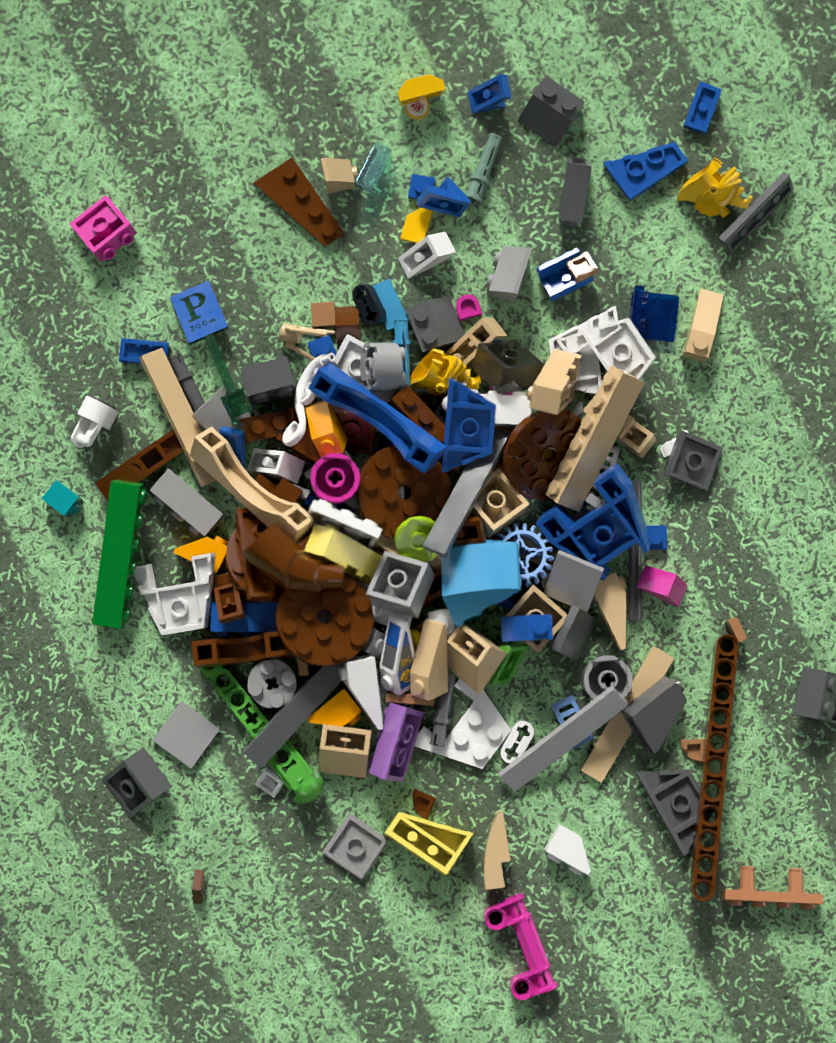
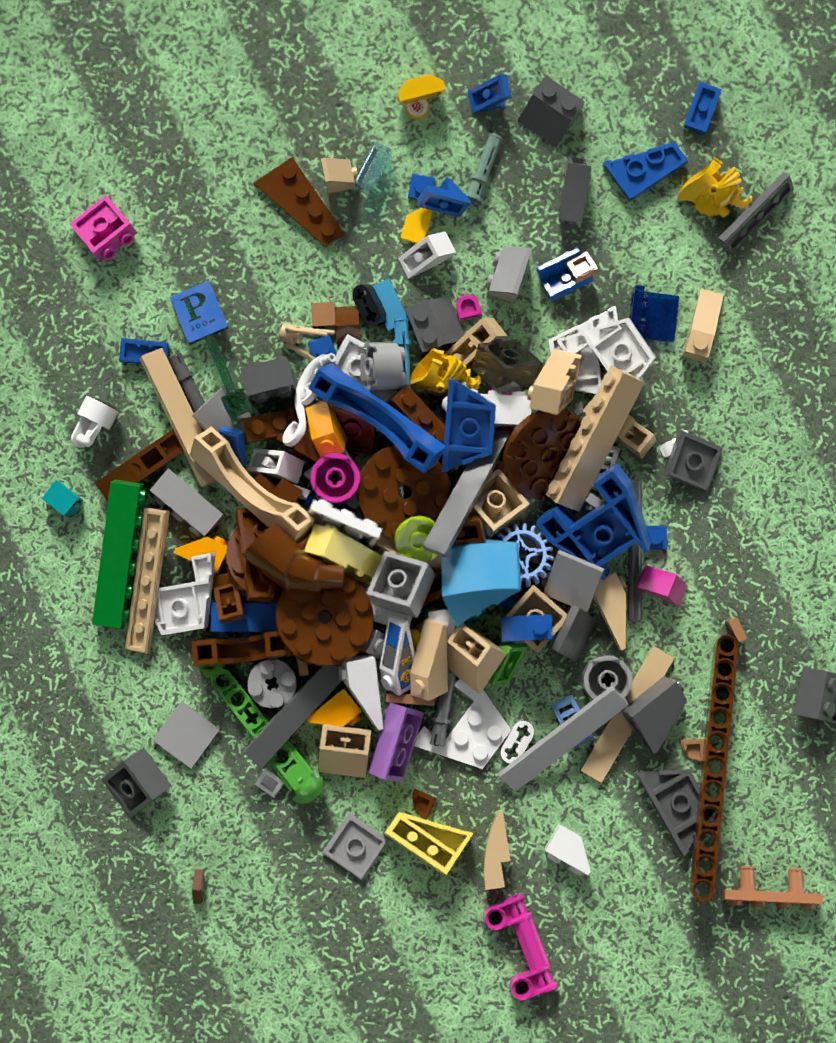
(147, 580): none -> tan tile

